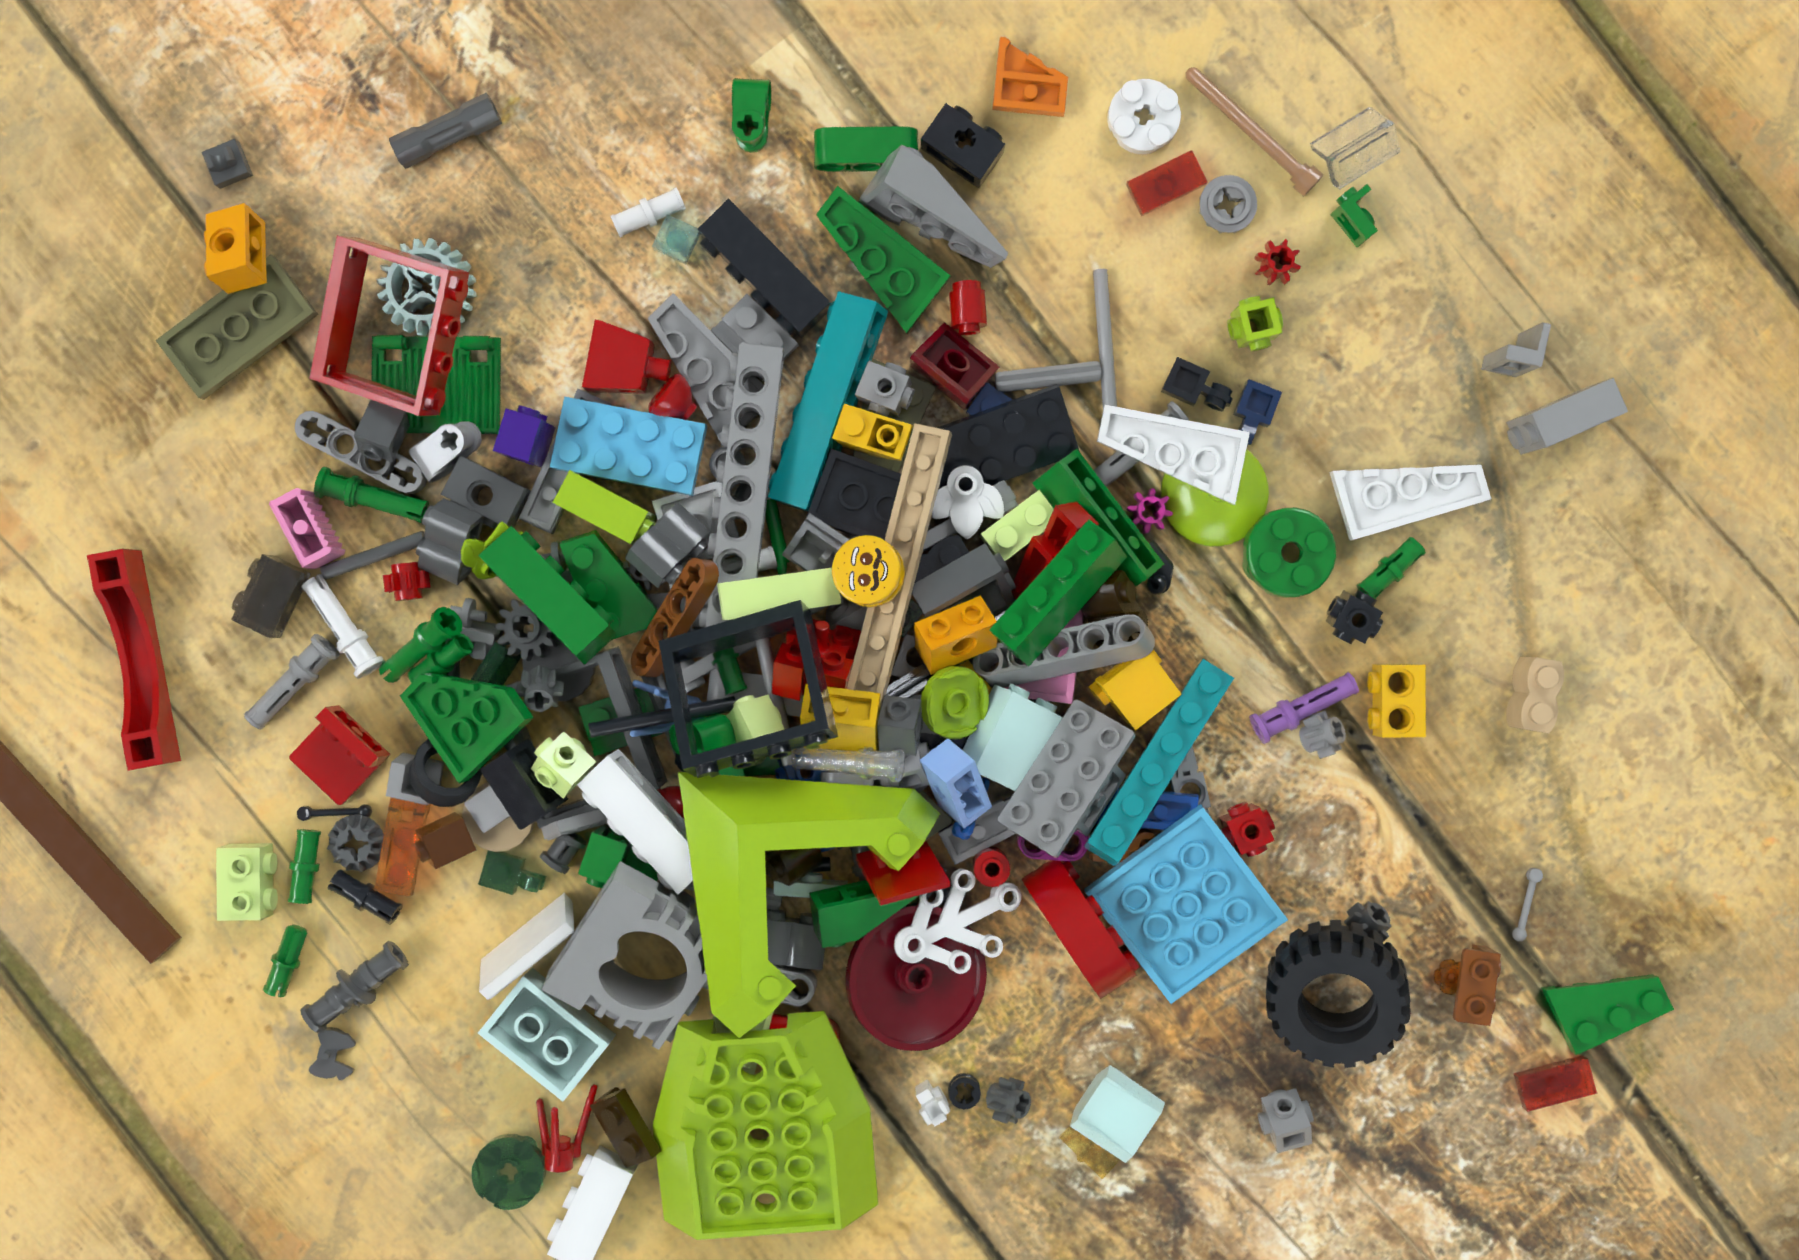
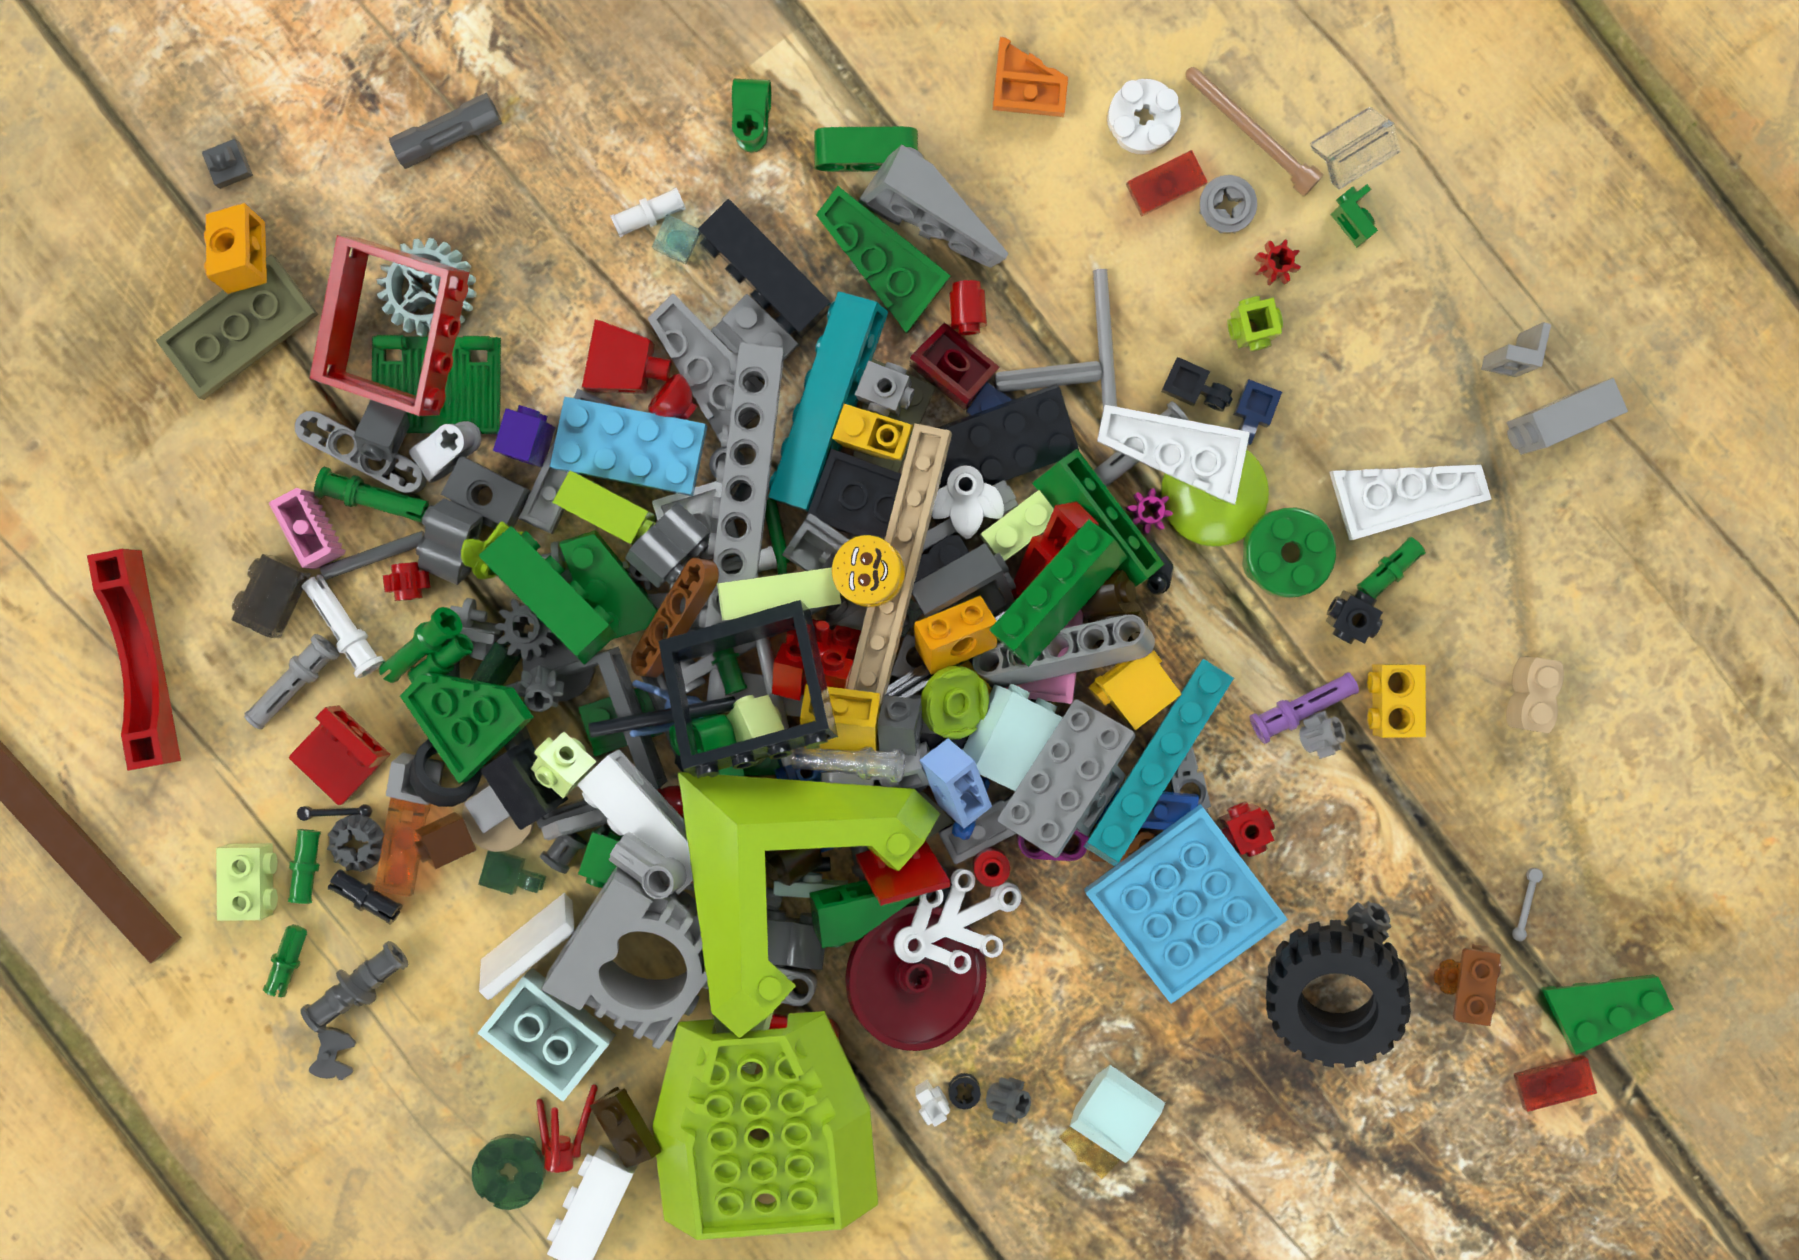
(644, 865): none -> light grey piece
(972, 161): black brick -> none
(1079, 928): red brick -> none
(1286, 1119): light grey brick -> none

